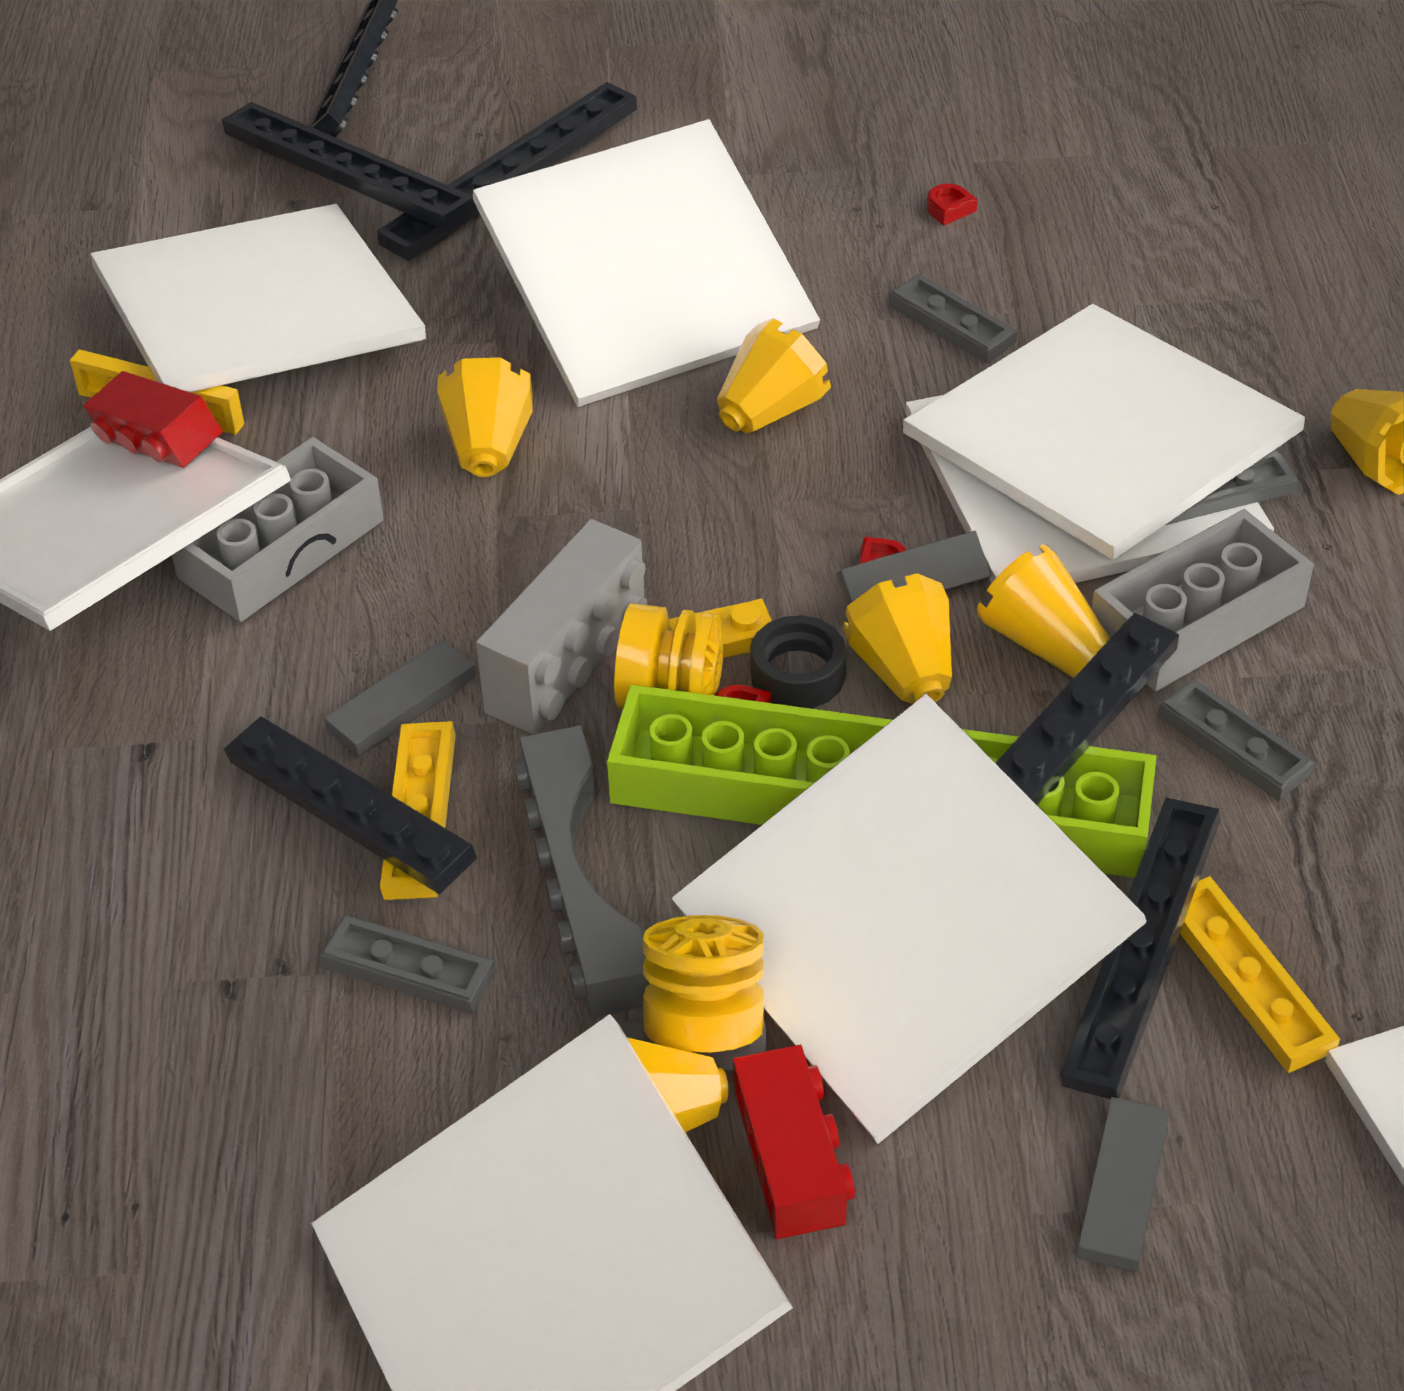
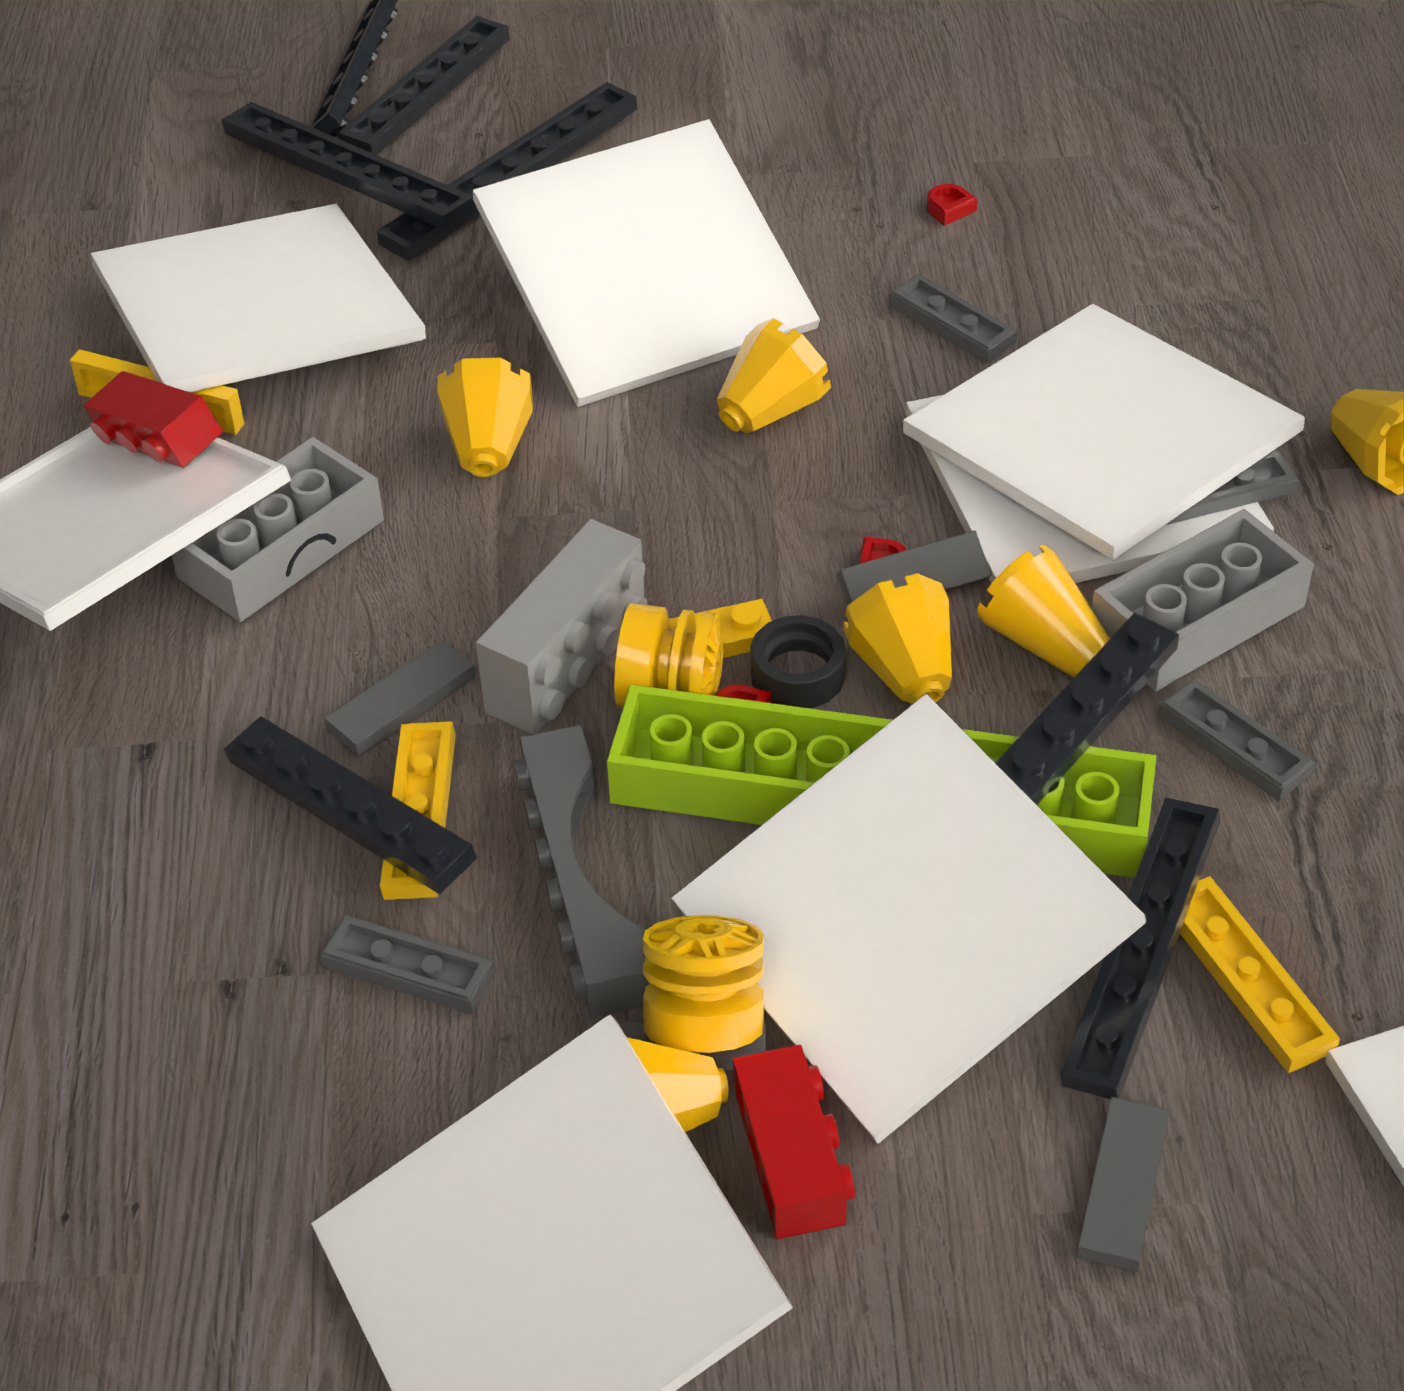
(425, 85): none -> black plate

